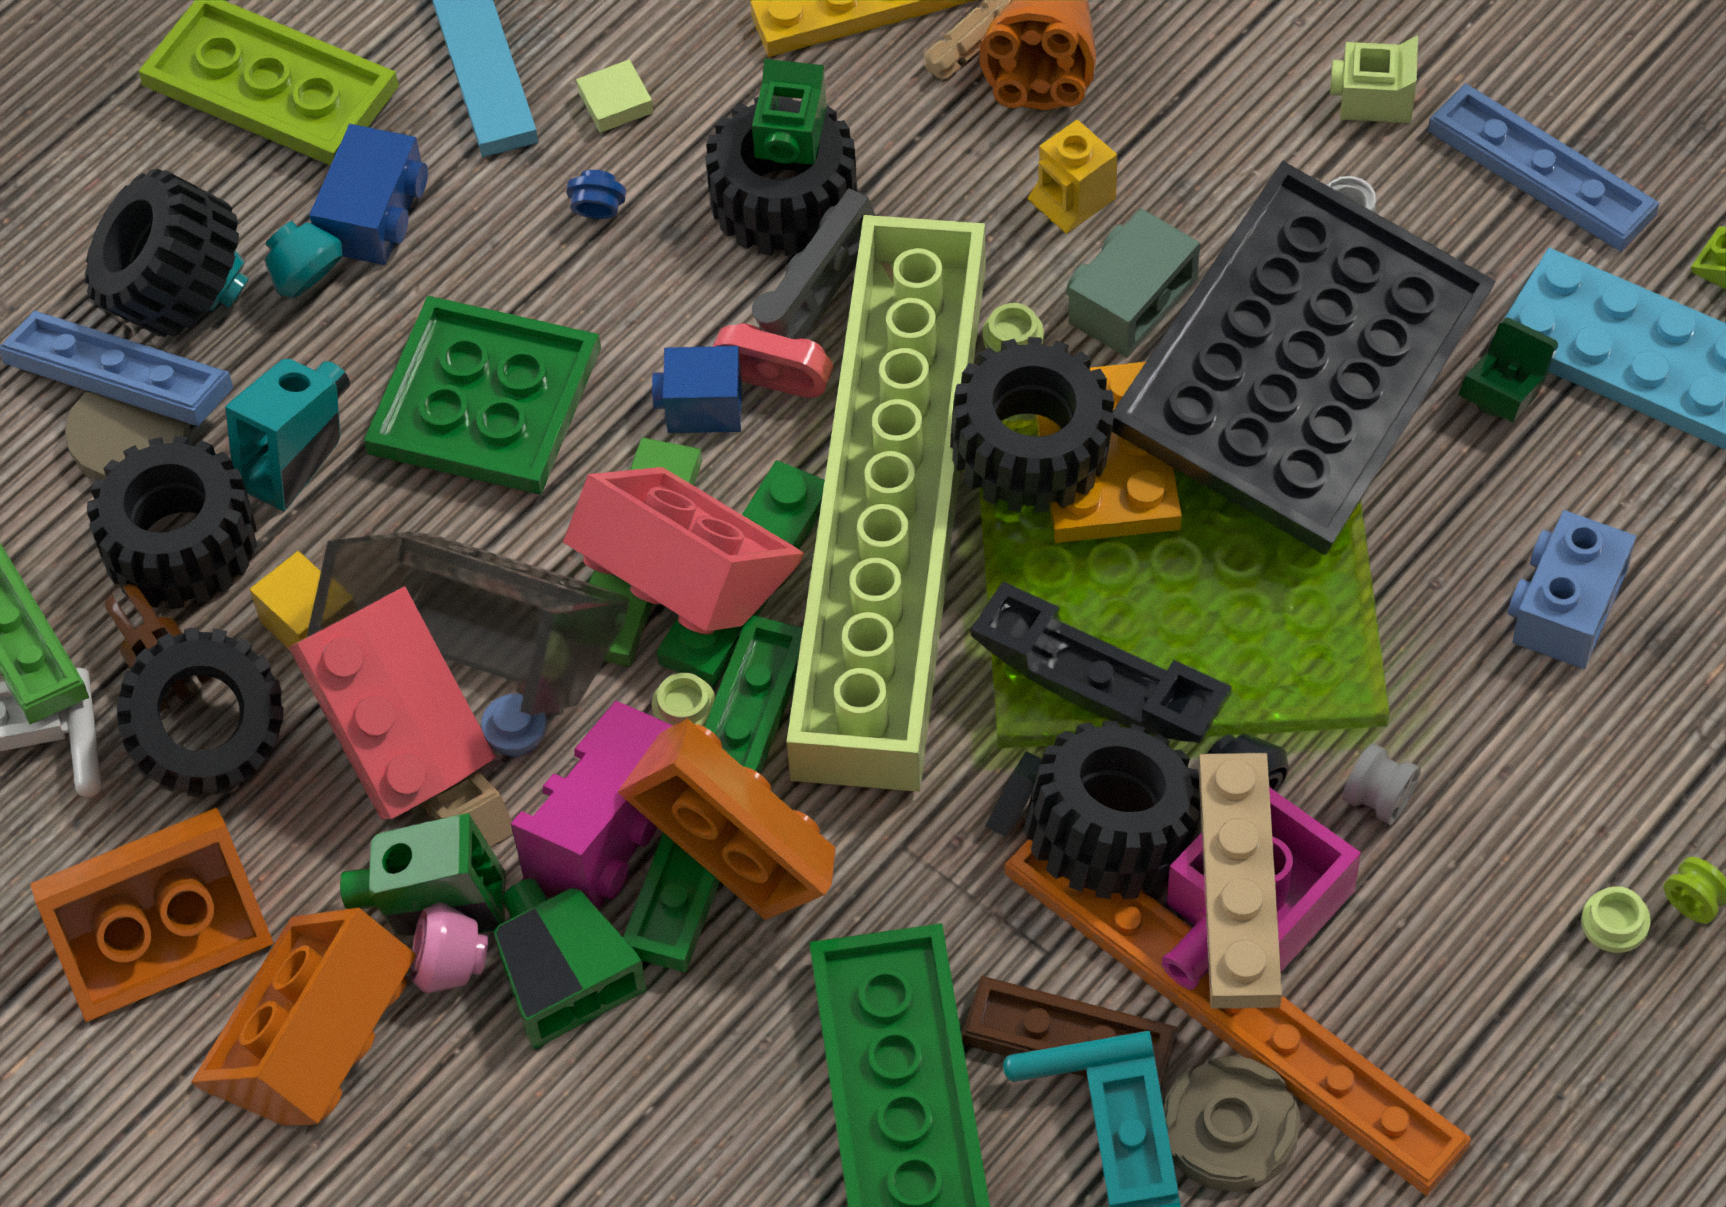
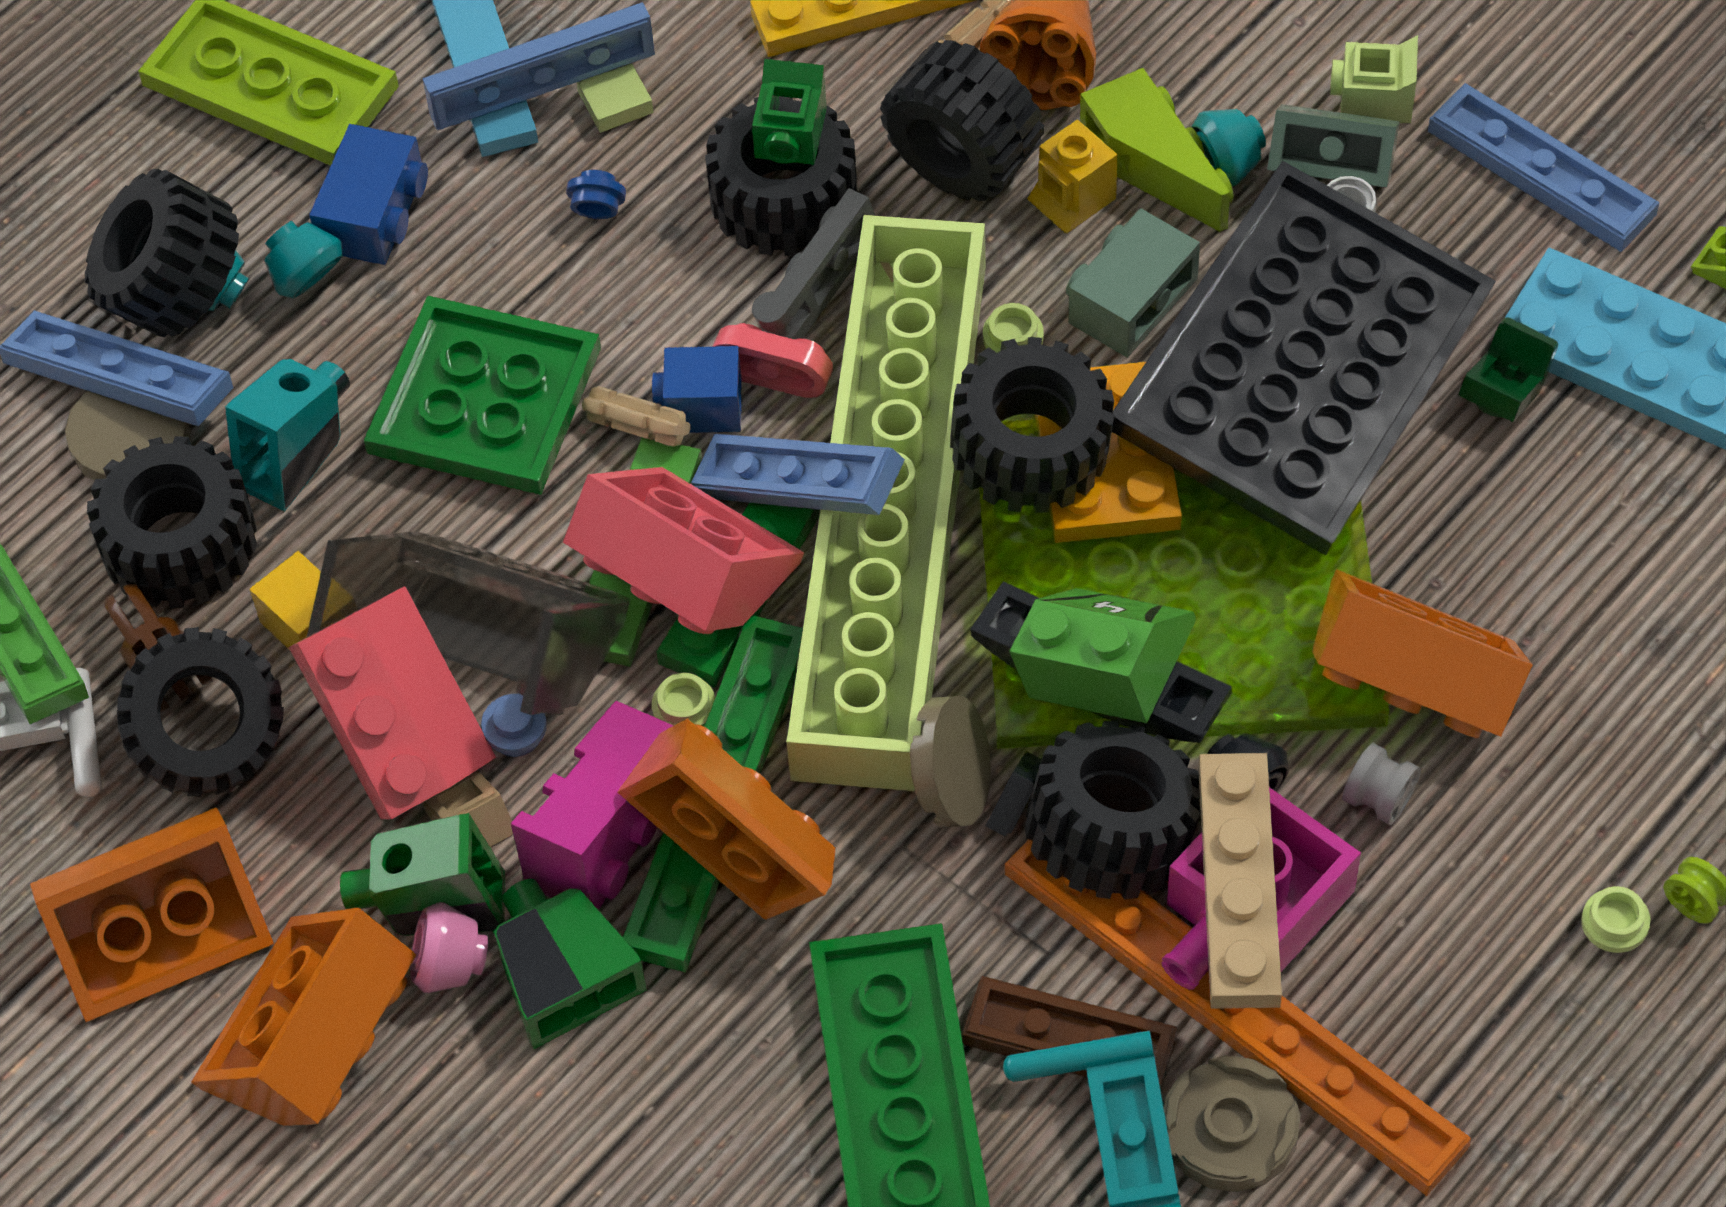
(539, 66): none -> medium blue tile
(636, 416): none -> tan axle
(798, 473): none -> medium blue tile
(951, 761): none -> dark tan tile
(962, 120): none -> black tyre
(1100, 651): none -> bright green slope
(1156, 147): none -> lime slope
(1230, 141): none -> teal cone
(1334, 144): none -> sand green brick
(1419, 656): none -> orange slope
(1572, 588): medium blue brick -> none

